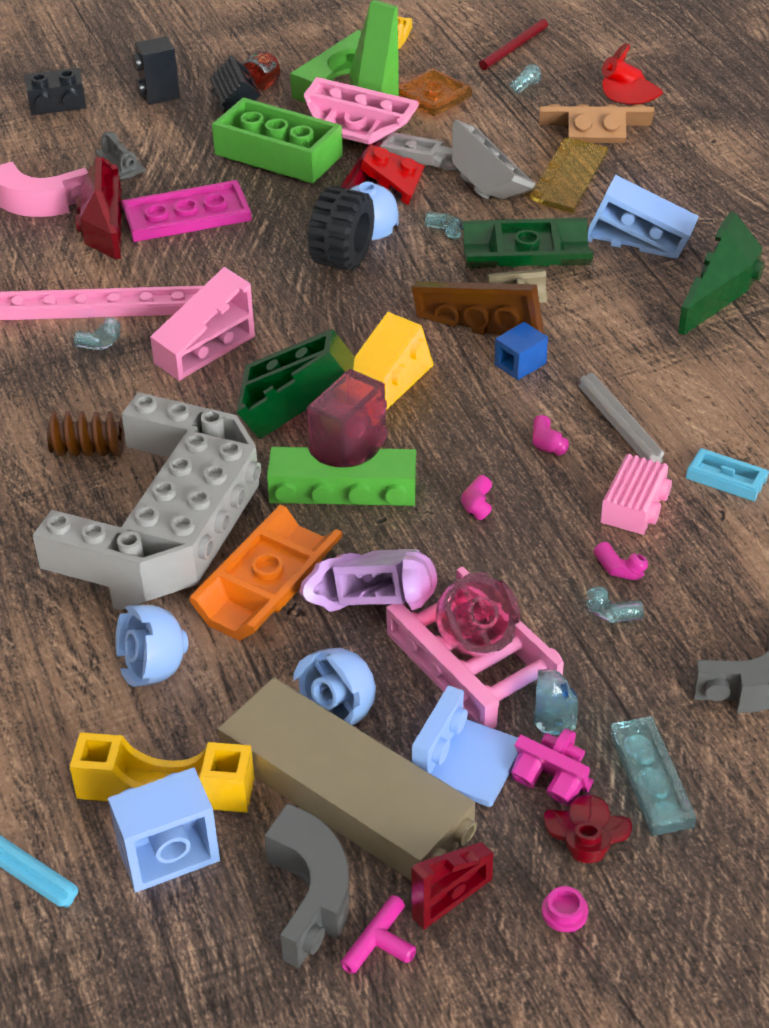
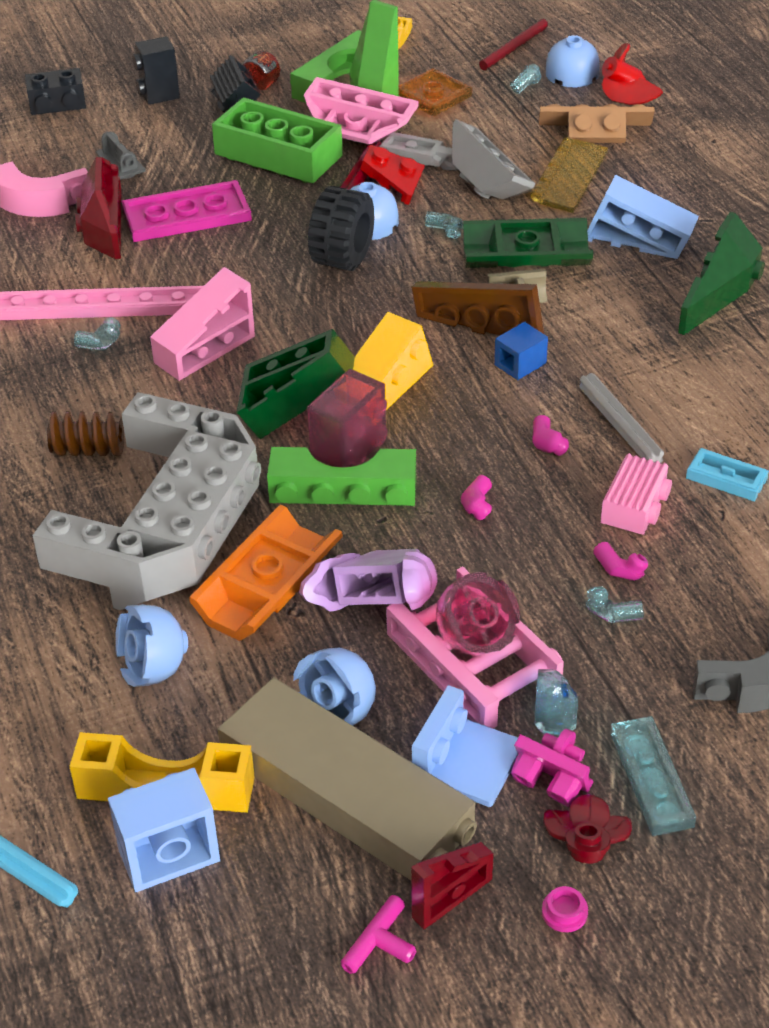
(315, 855): dark grey arch -> none
(573, 62): none -> light blue cylinder

